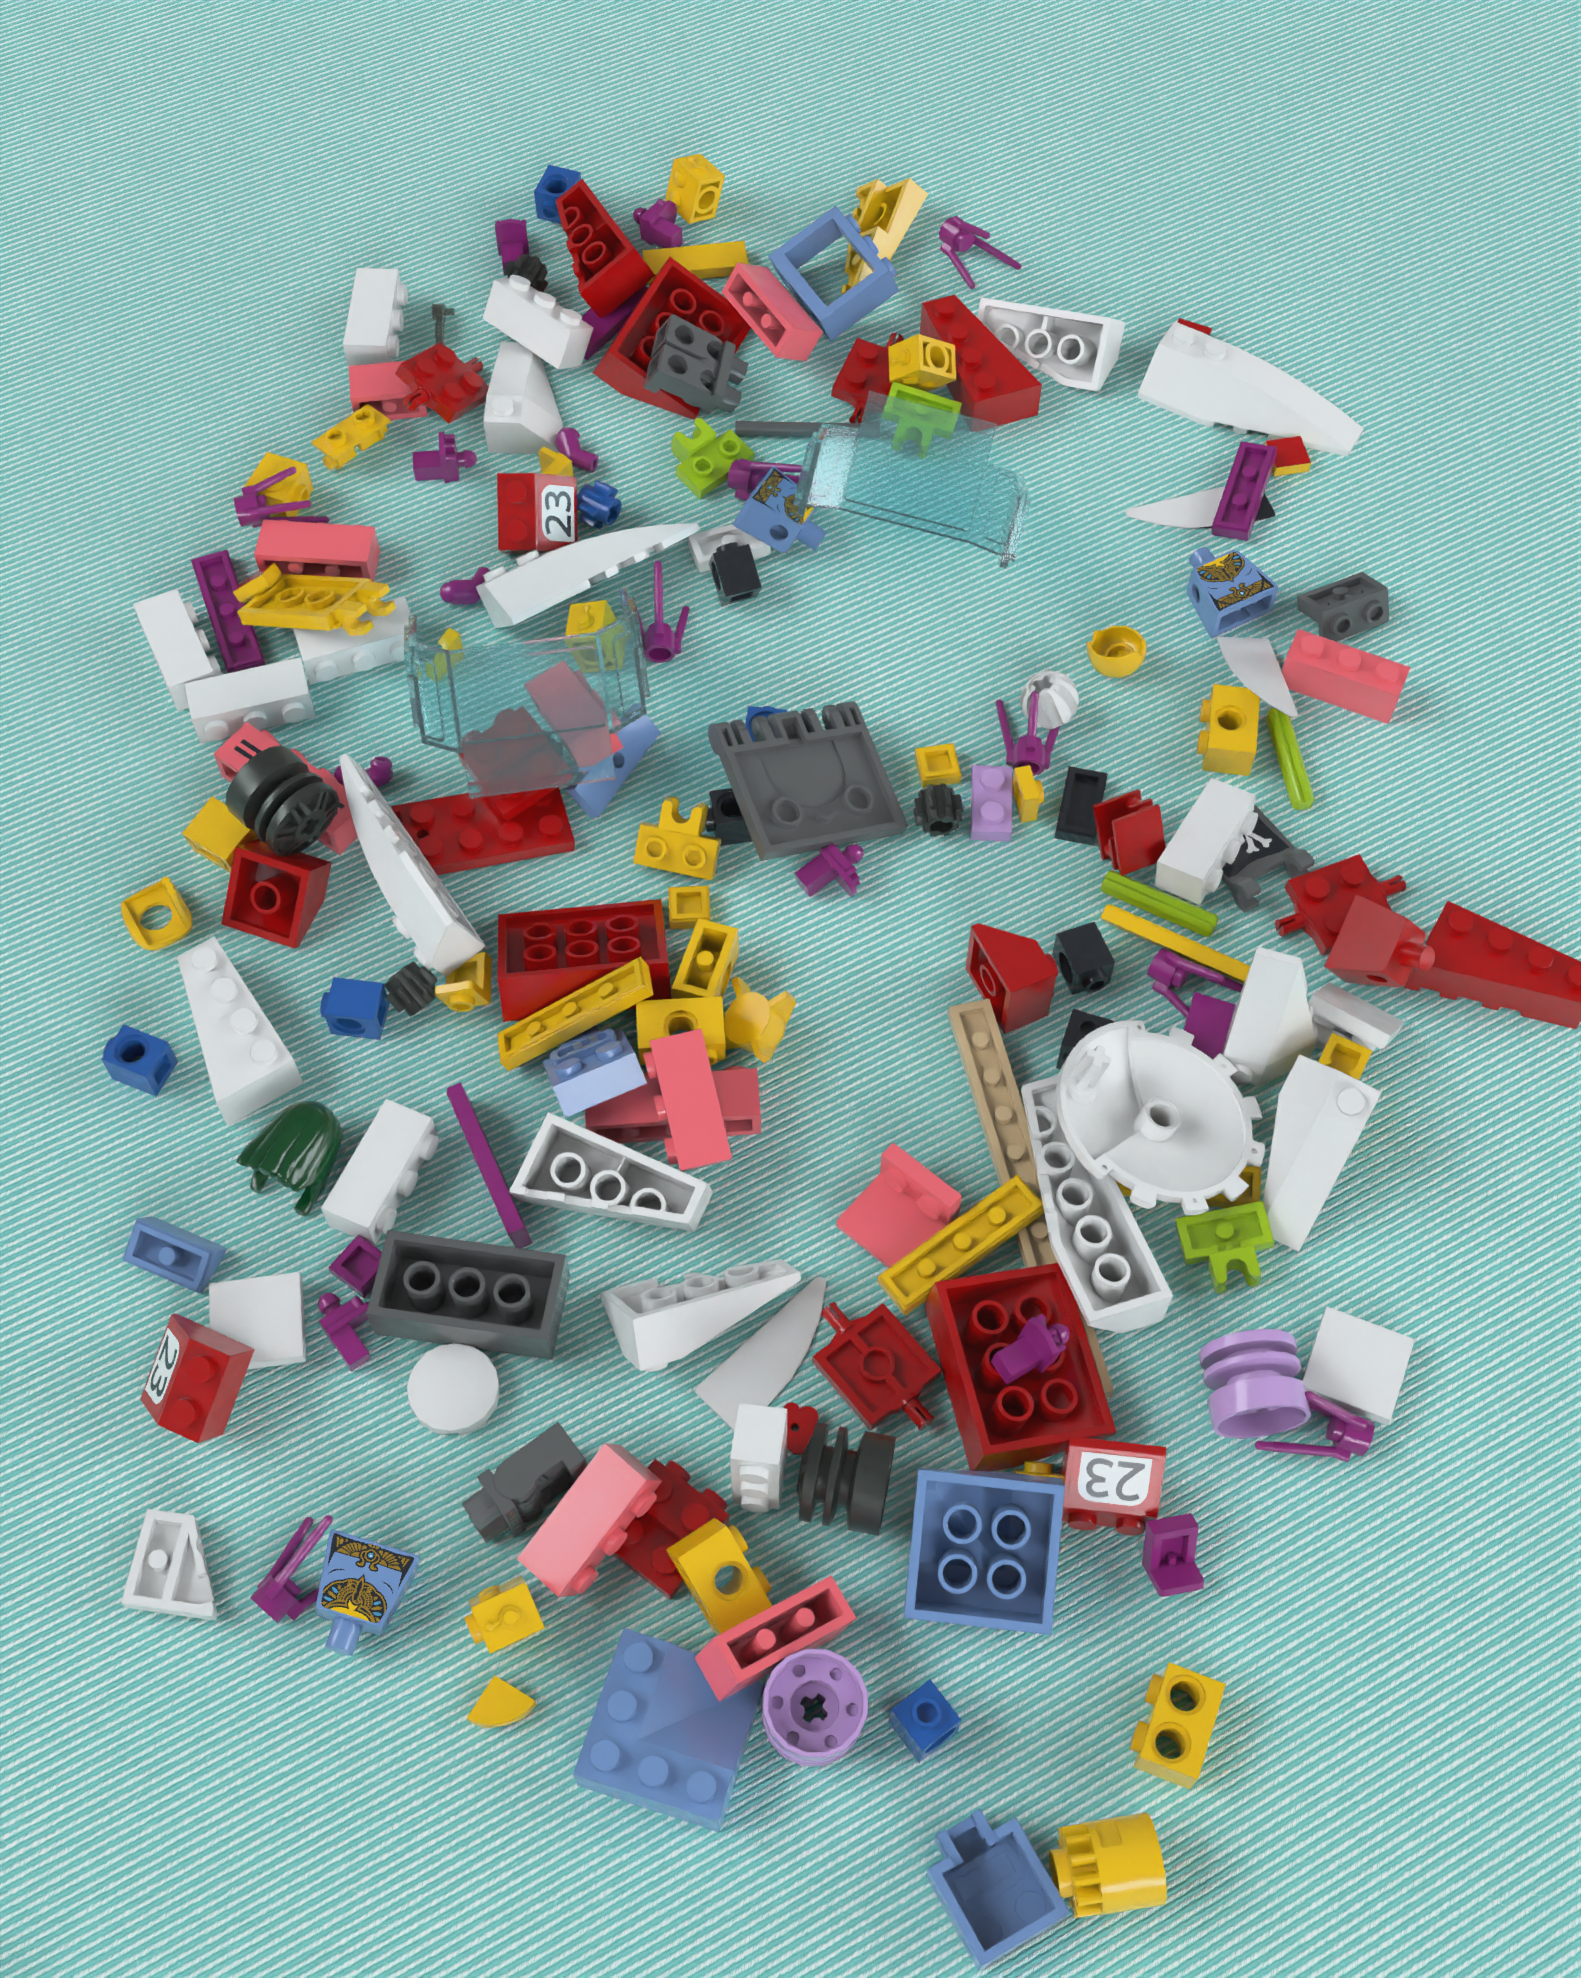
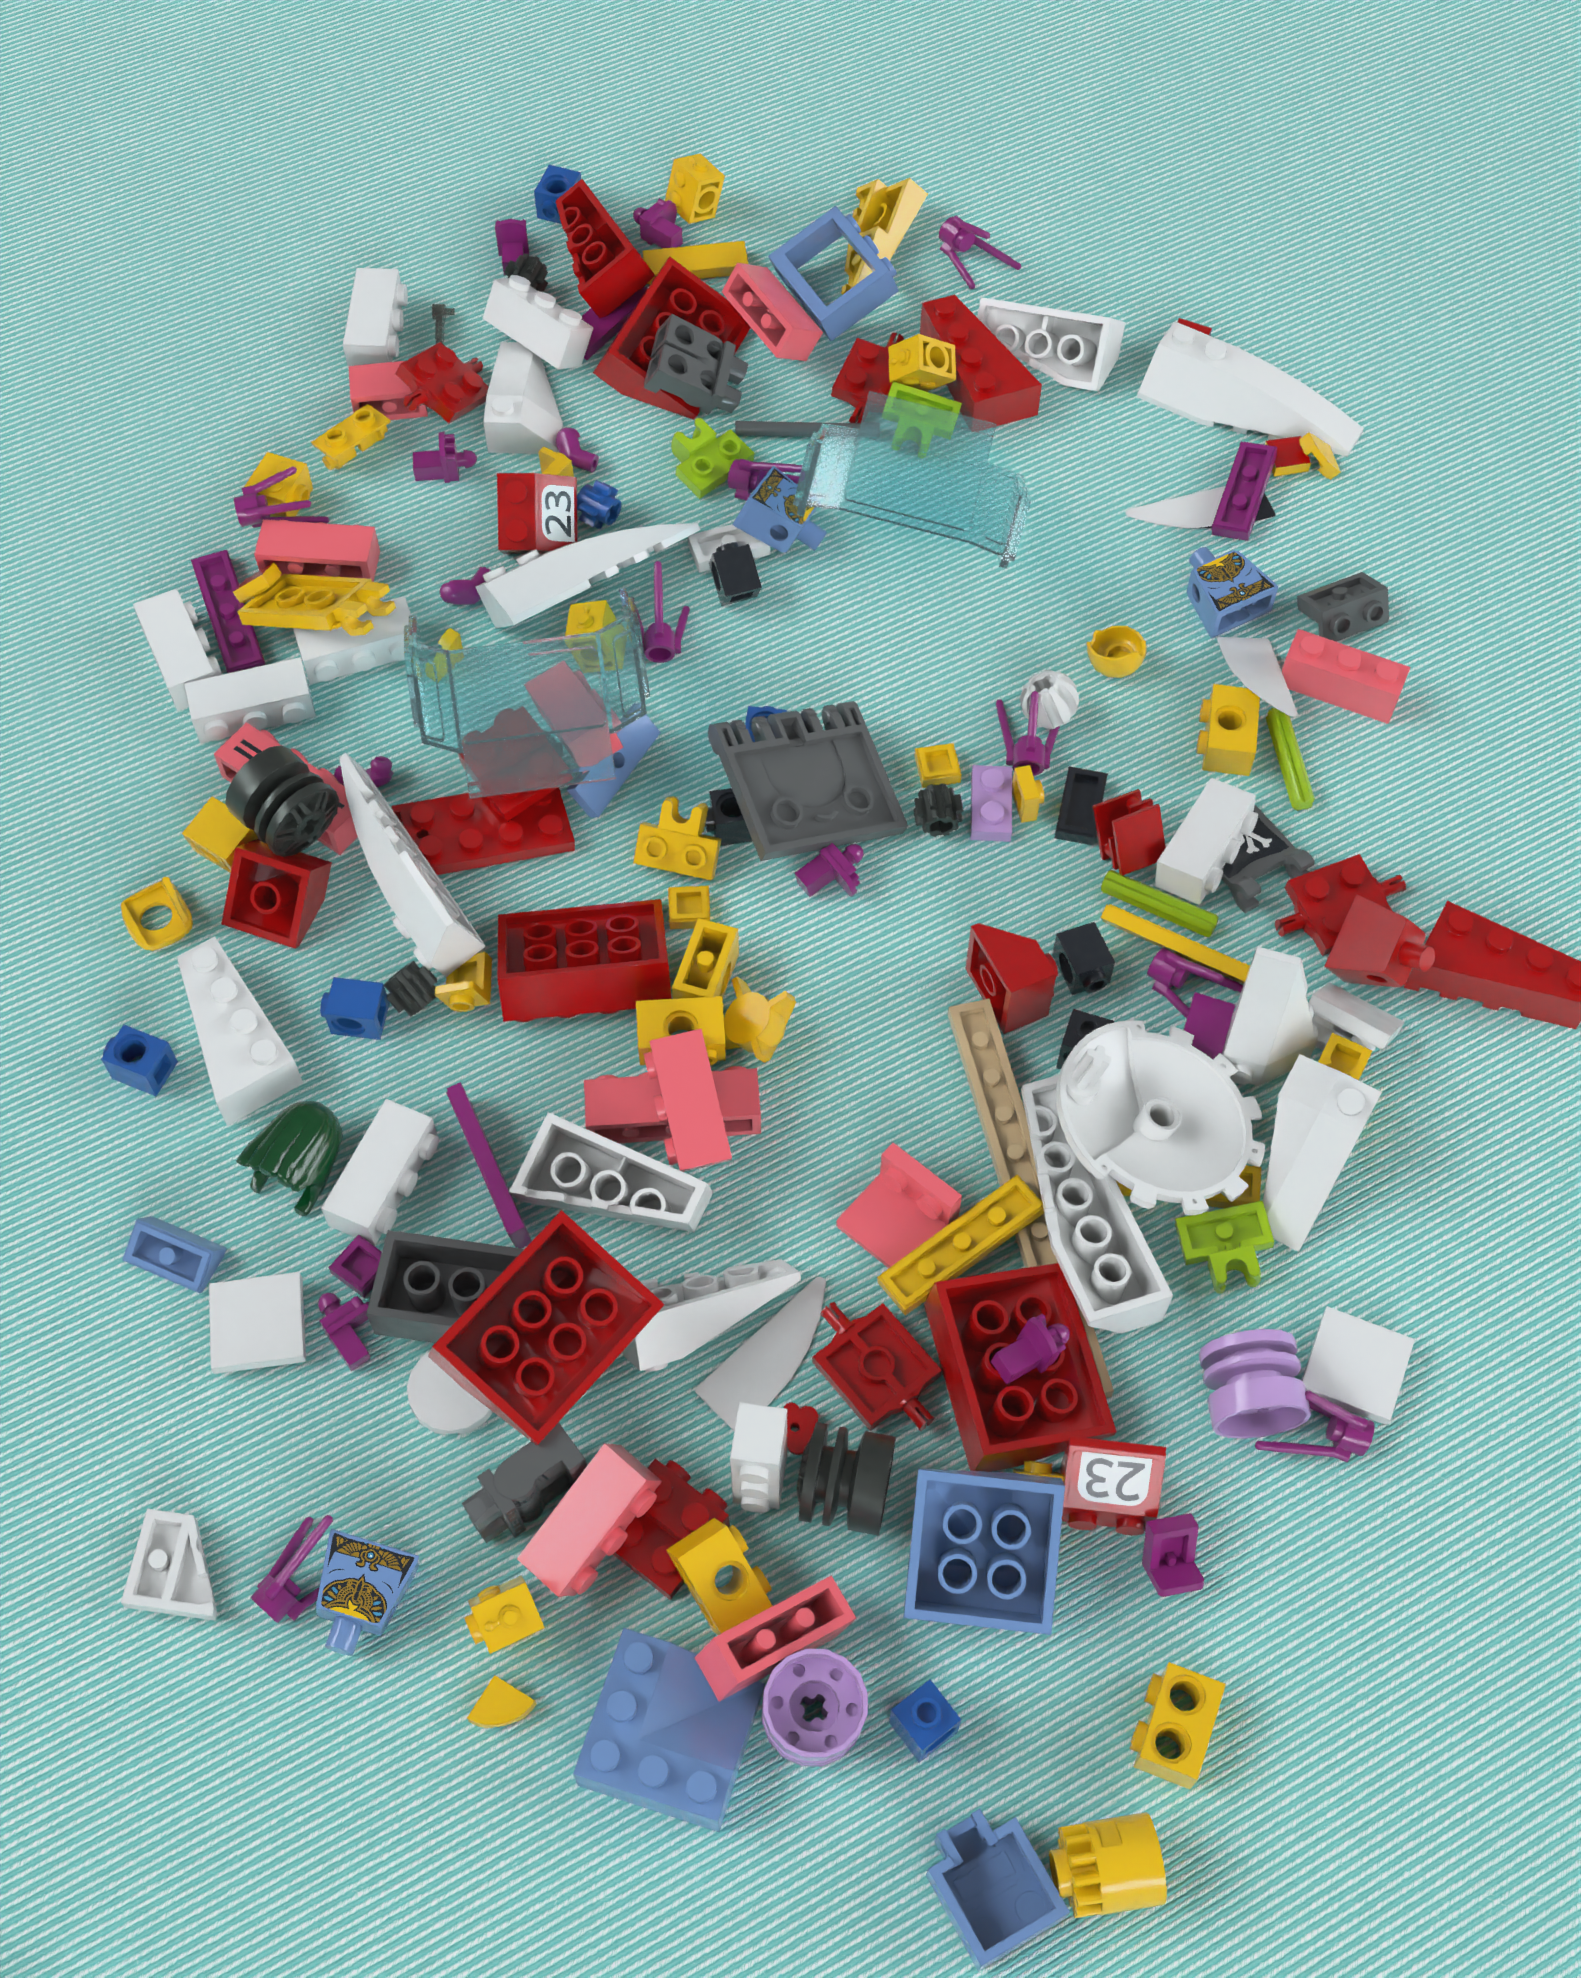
(195, 1379): red slope -> none
(546, 1329): none -> red slope
(575, 1014): yellow tile -> none
(593, 1069): medium blue piece -> none
(1323, 453): none -> yellow tile

